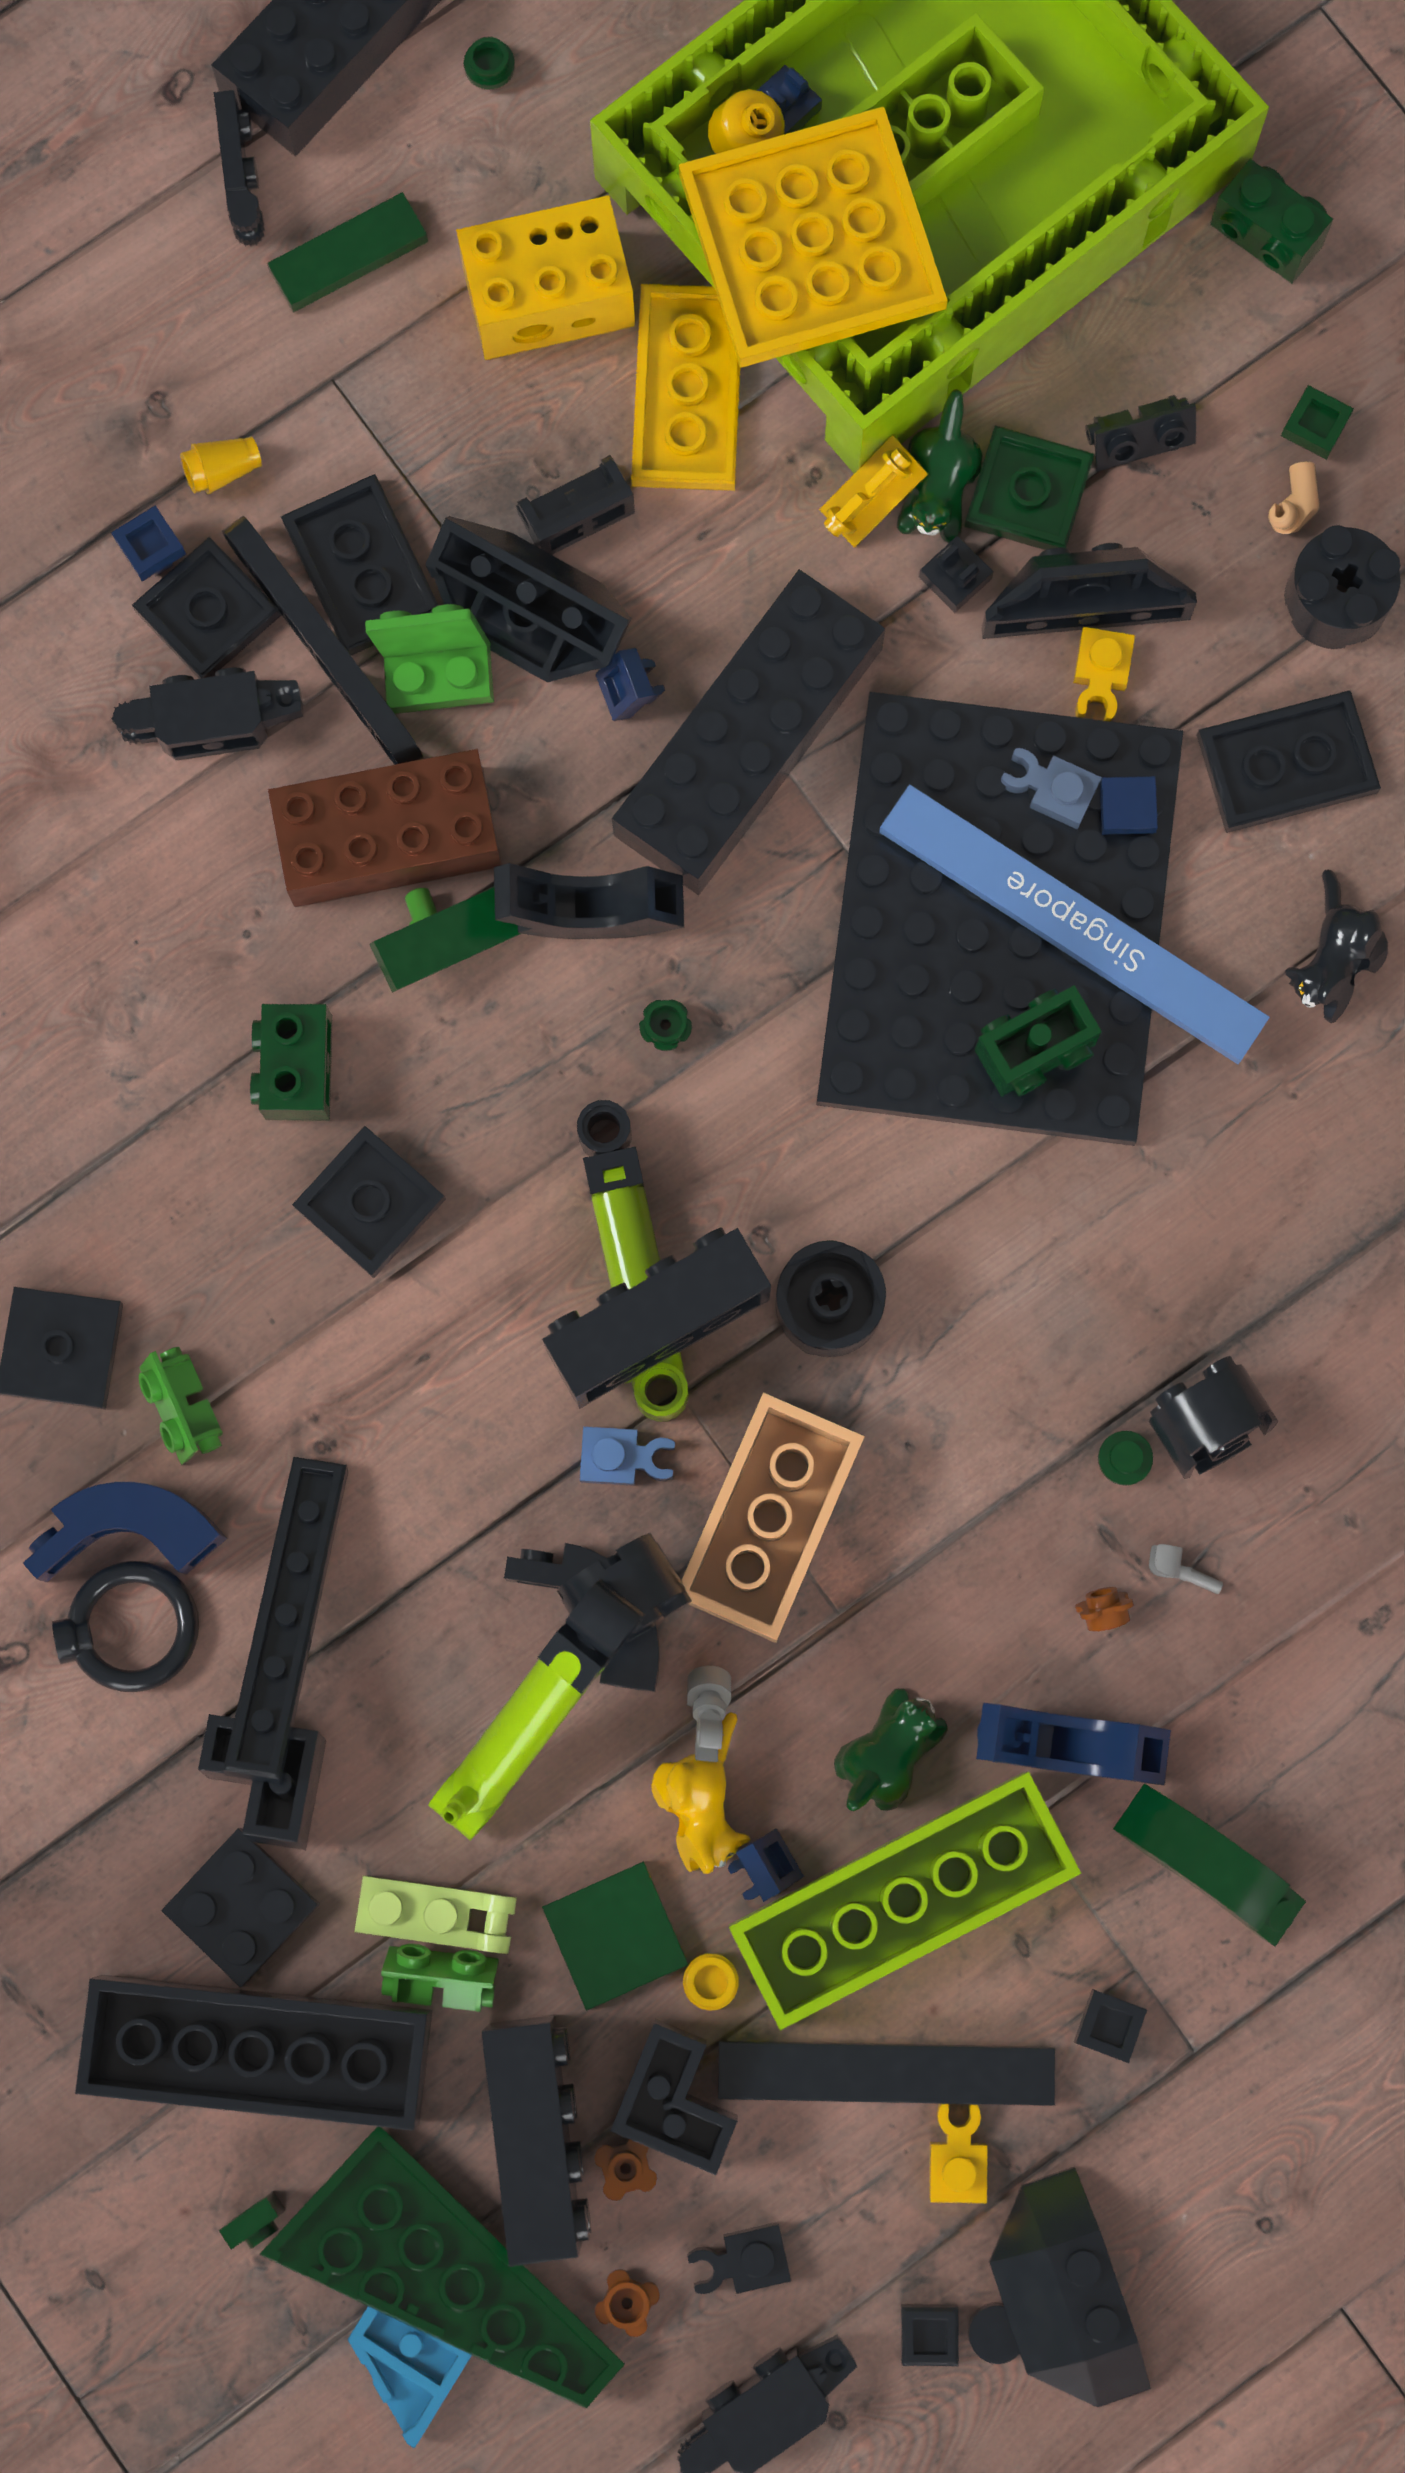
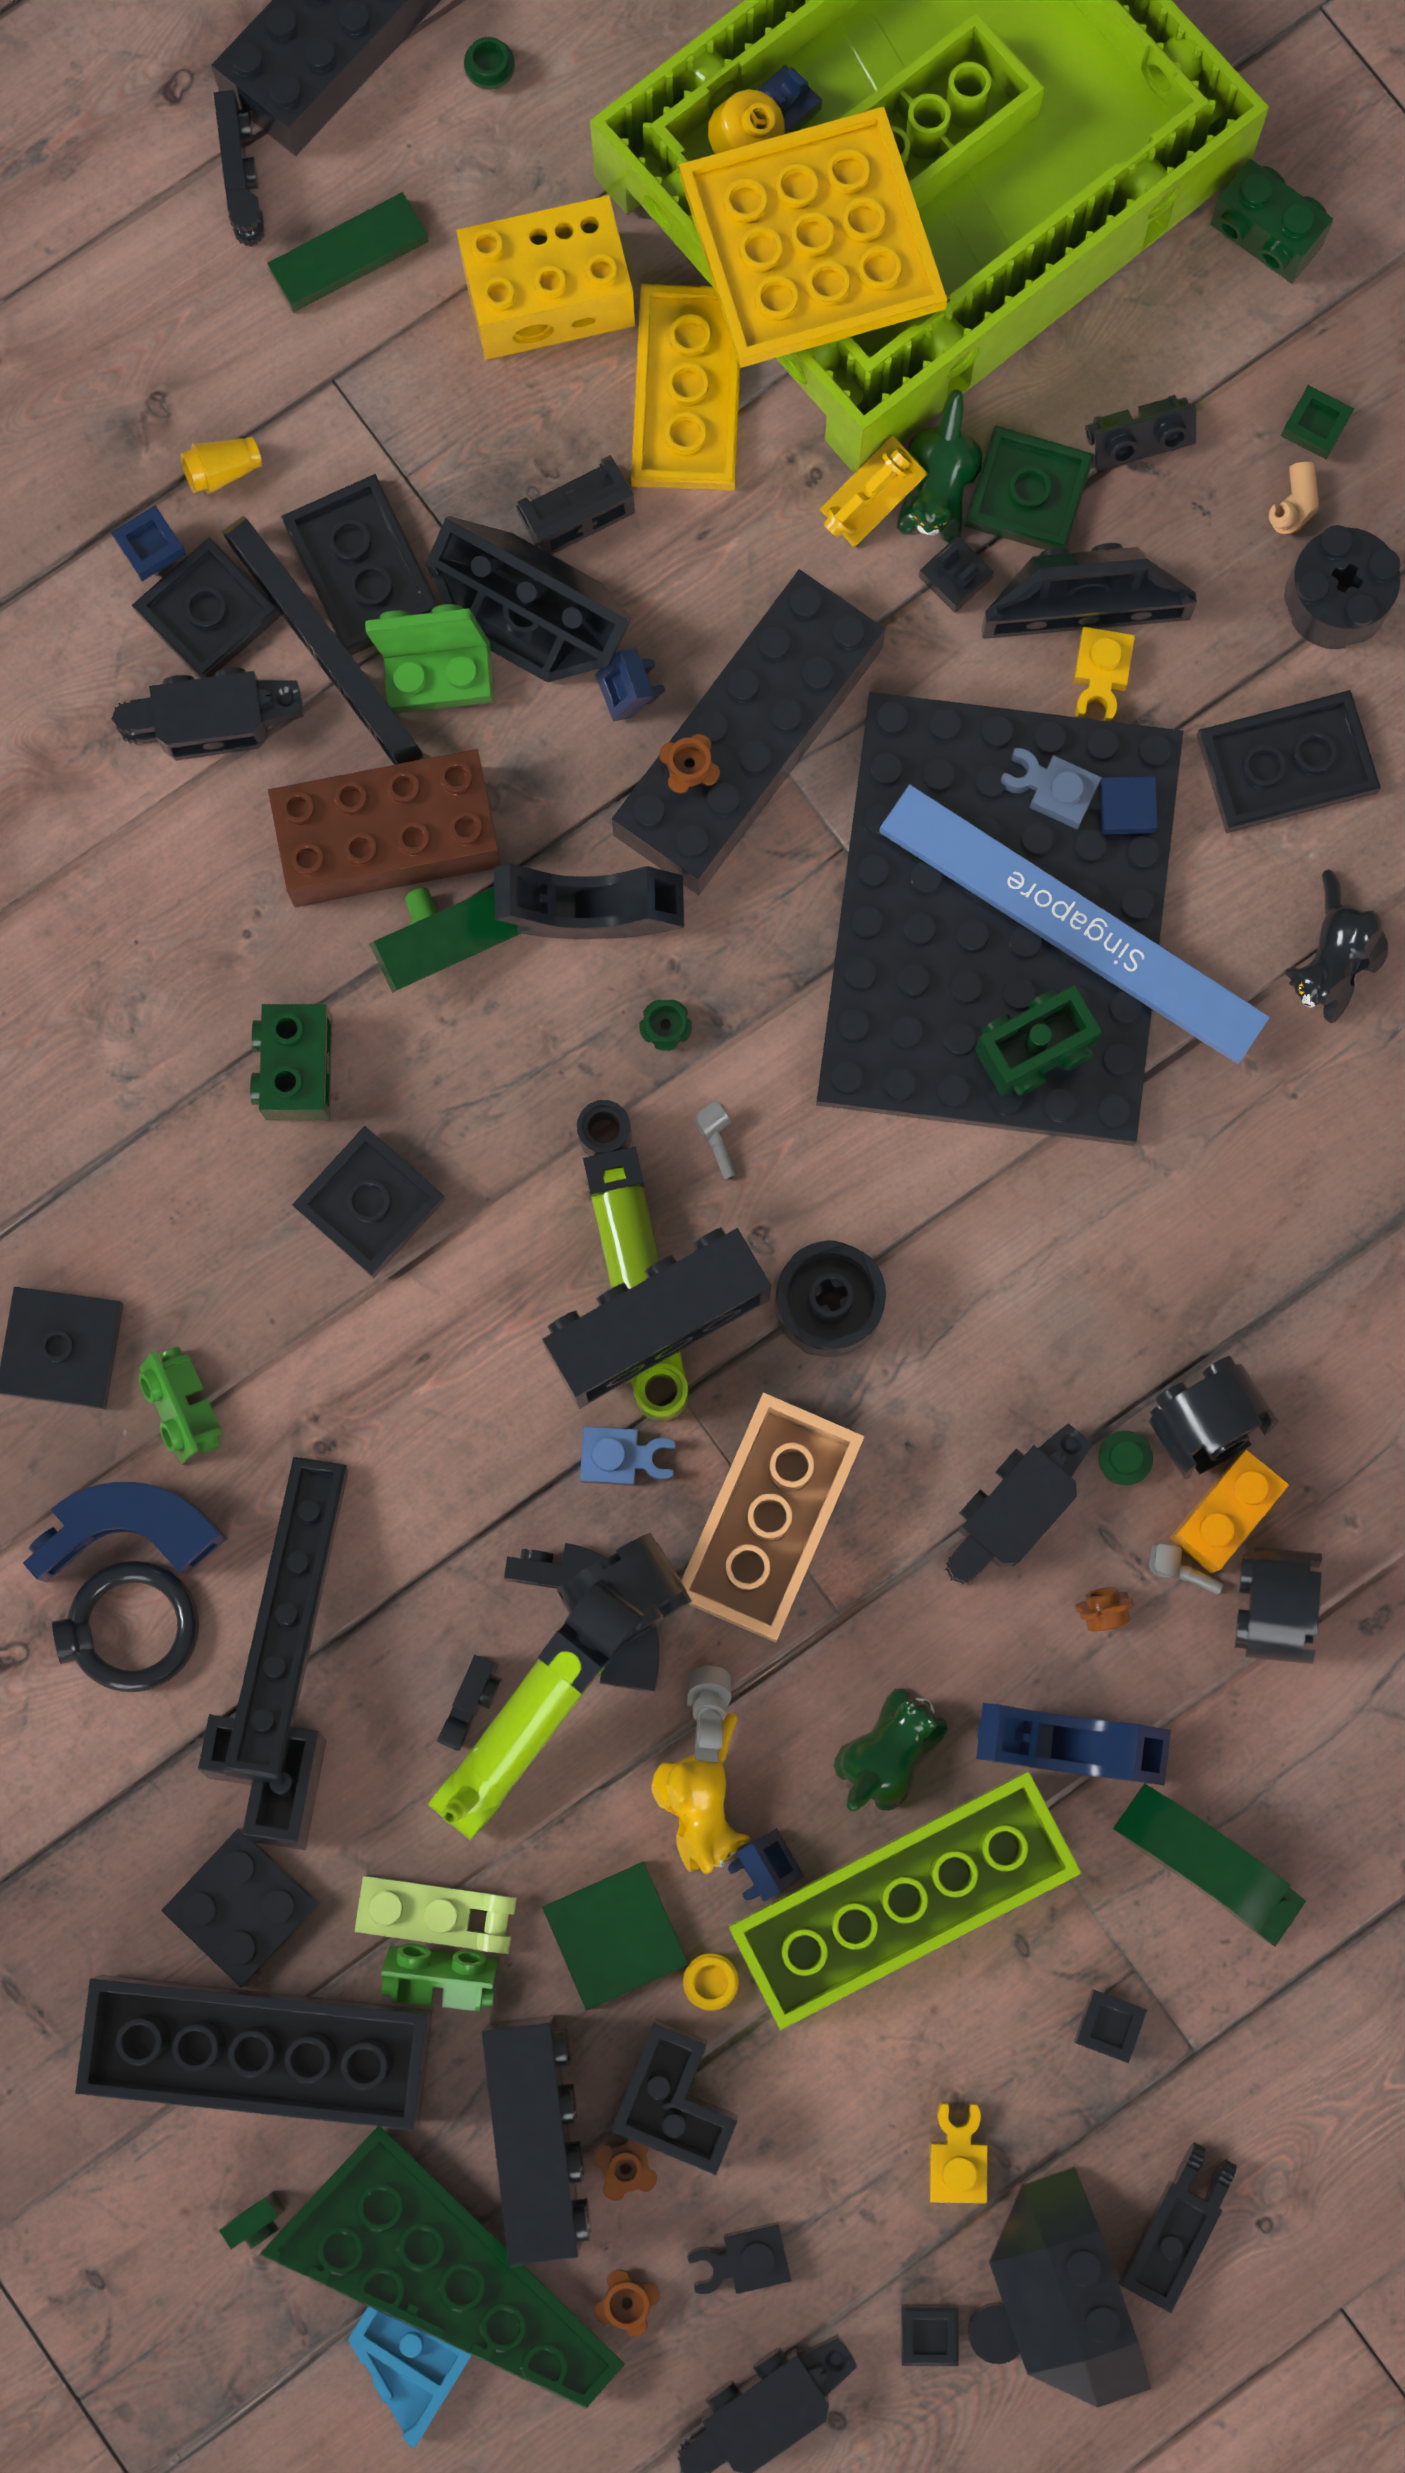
(476, 1690): none -> black plate
(685, 749): none -> dark orange plate
(709, 1123): none -> light grey hand
(886, 2073): black tile -> none
(1021, 1507): none -> black hinge
(1176, 2233): none -> black hinge
(1228, 1511): none -> light orange brick
(1281, 1604): none -> black brick

